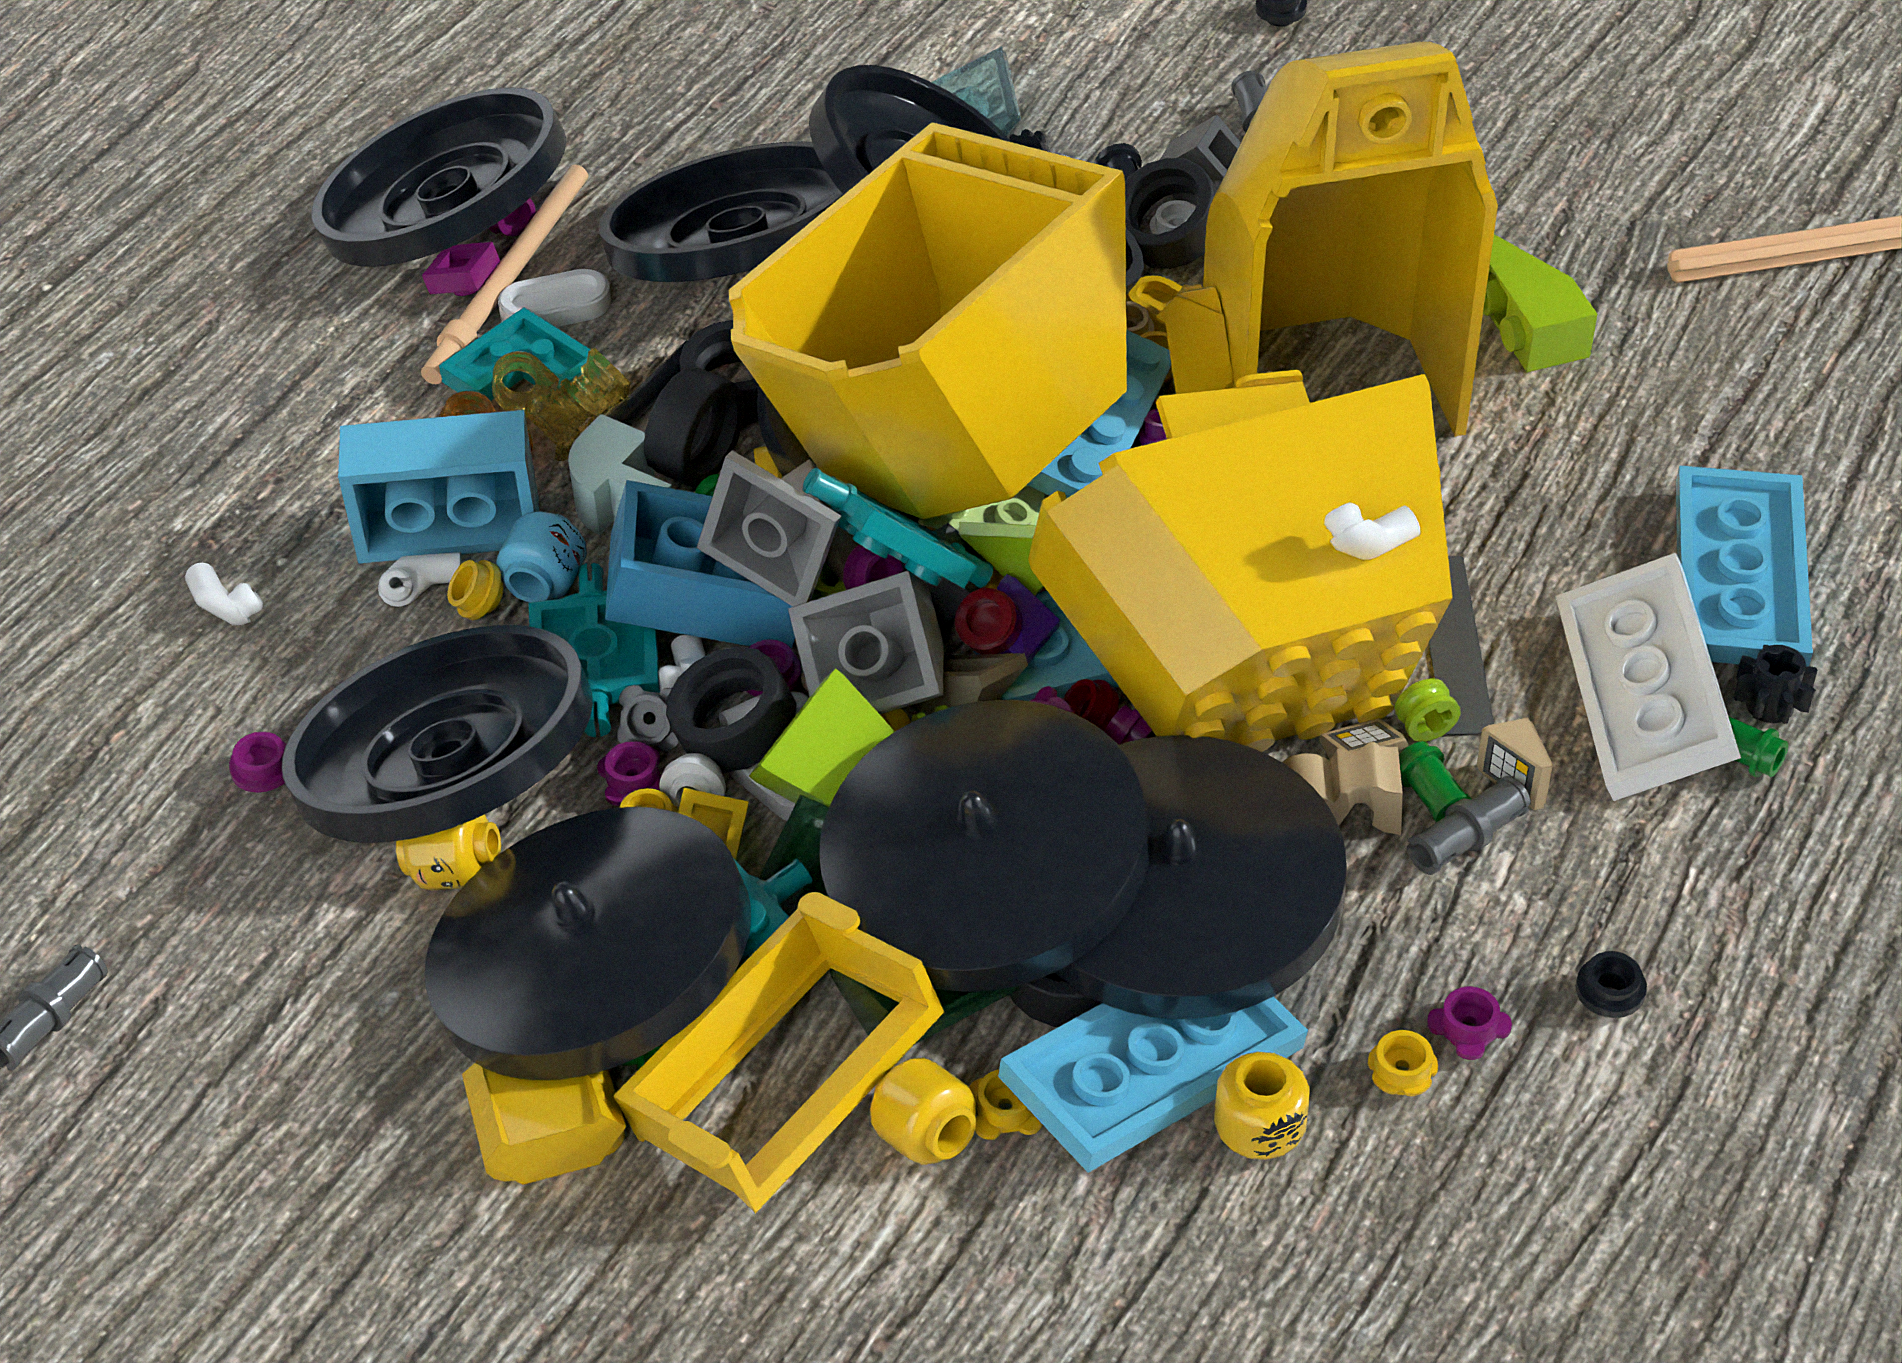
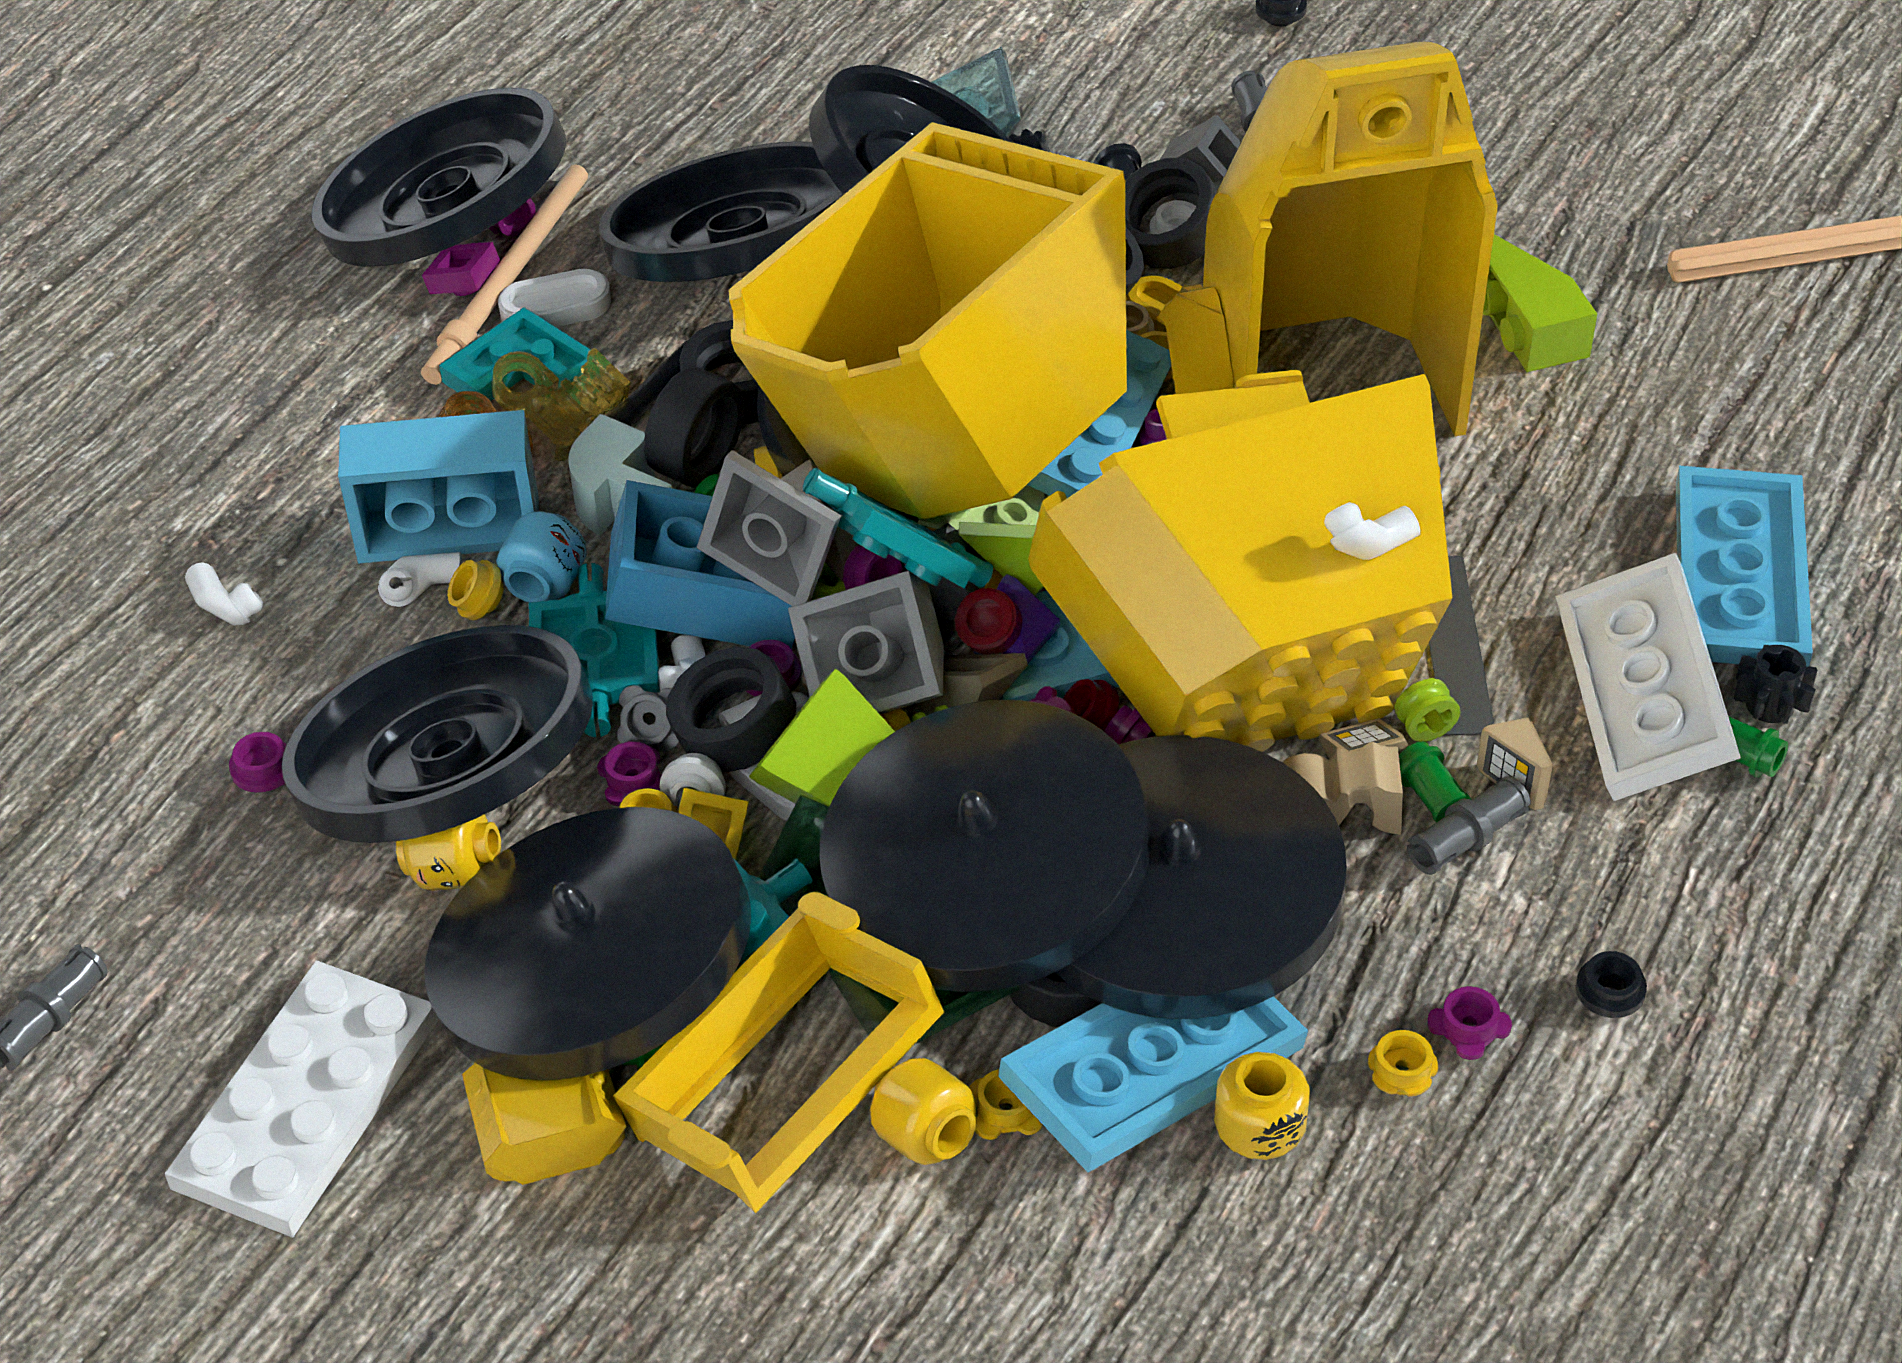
(302, 1098): none -> white plate

